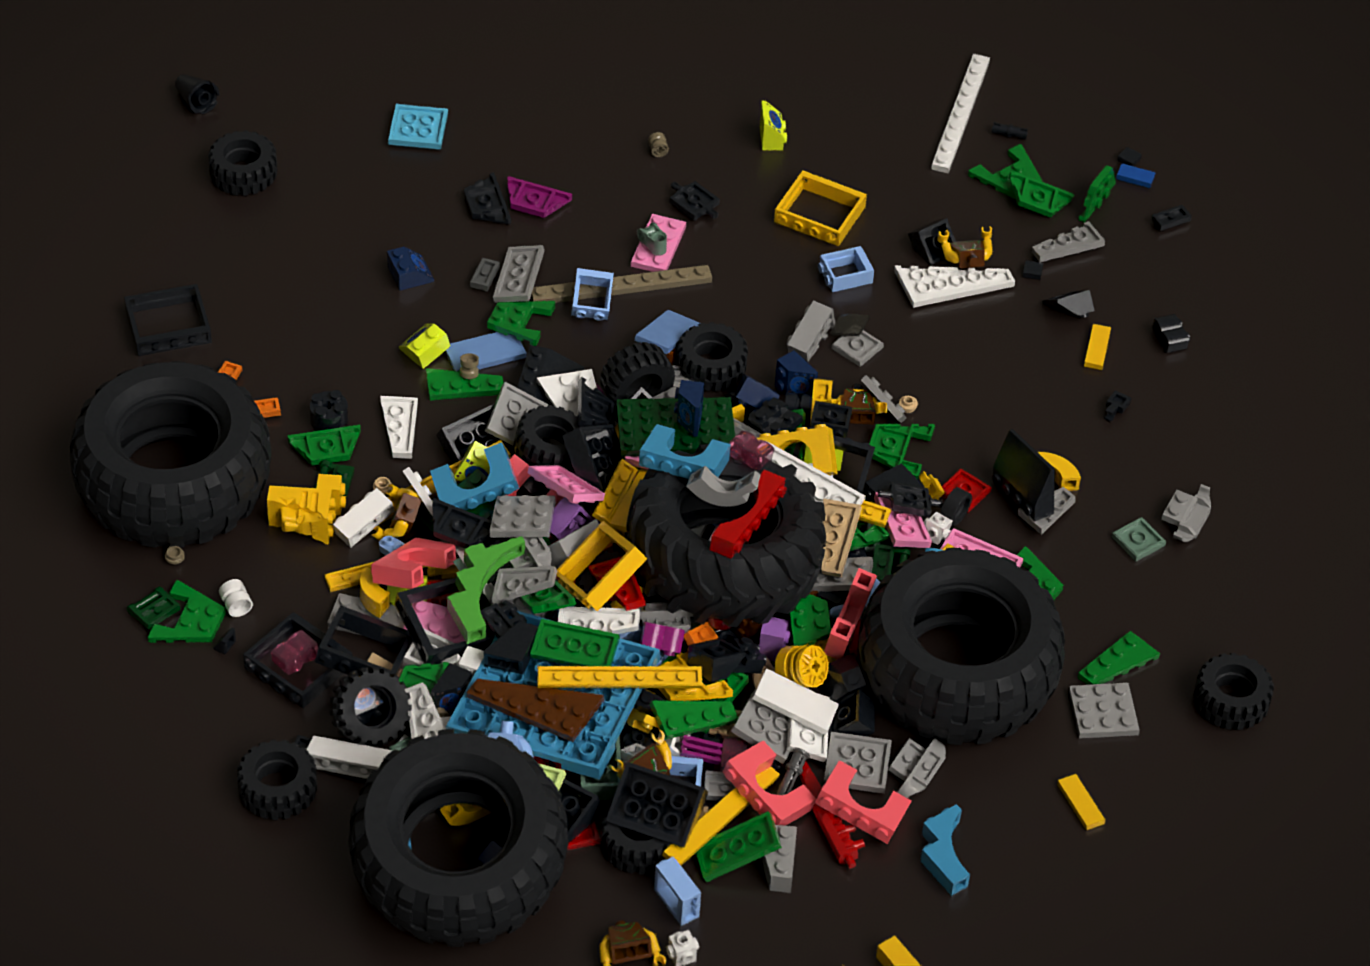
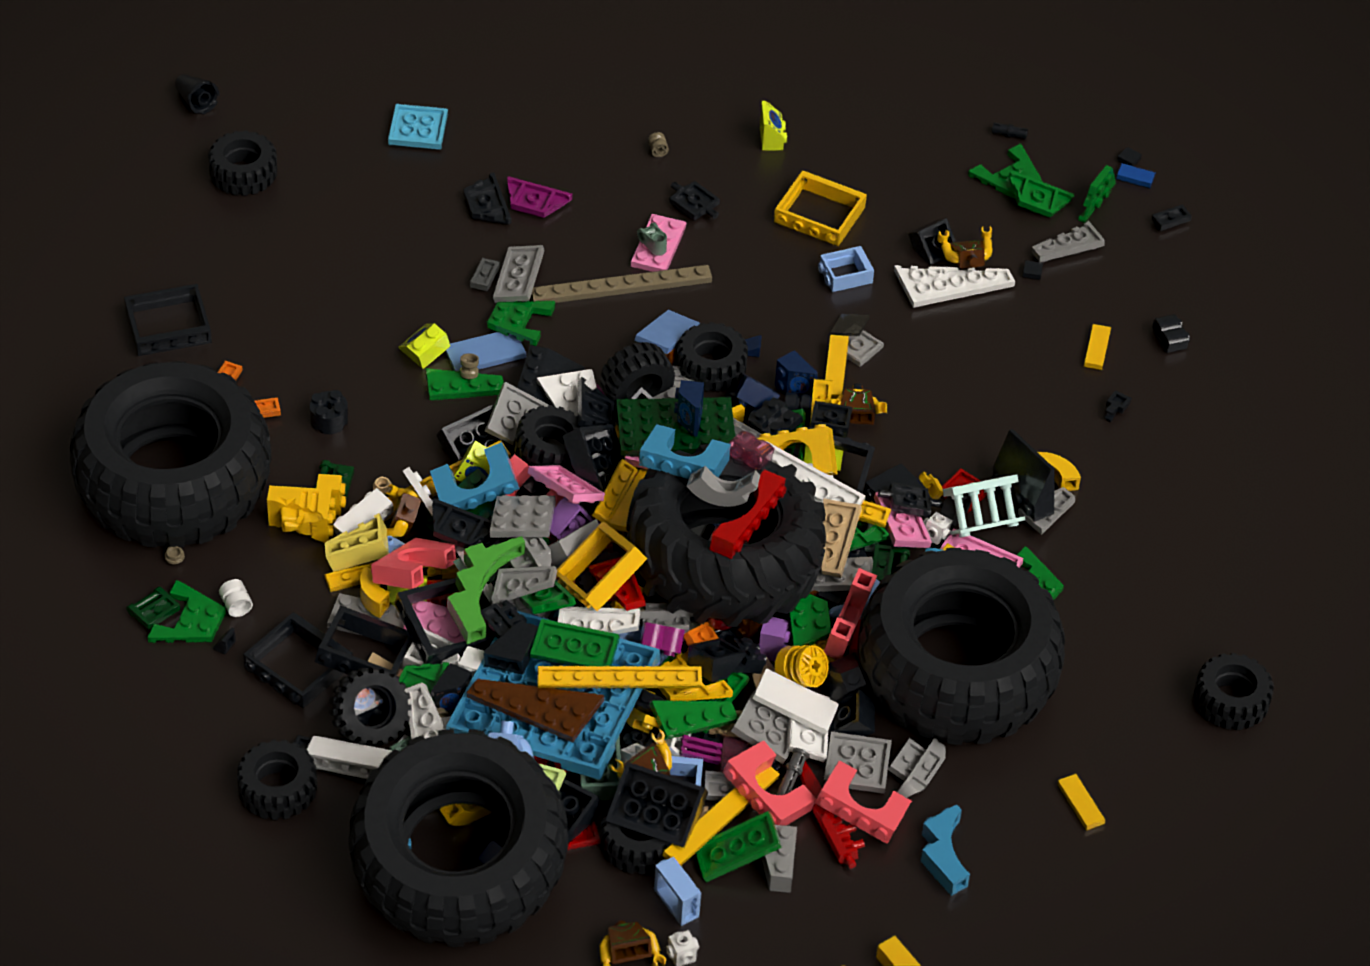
(295, 652): clear pink brick -> none
(328, 444): green wing -> none
(359, 546): none -> light yellow wedge
(400, 423): white wing -> none
(408, 268): dark blue slope -> none
(593, 278): light blue window -> none
(754, 345): none -> dark blue slope
(811, 330): light grey wedge -> none
(837, 363): none -> yellow tile
(873, 386): light grey wing -> none
(892, 443): green wing -> none
(908, 403): tan plate -> none
(960, 113): white plate -> none
(973, 491): none -> light aqua fence
(1073, 303): slope -> none
(1103, 710): light grey plate -> none
(1118, 659): green wing -> none
(1138, 539): sand green tile -> none
(1188, 513): light grey plate -> none

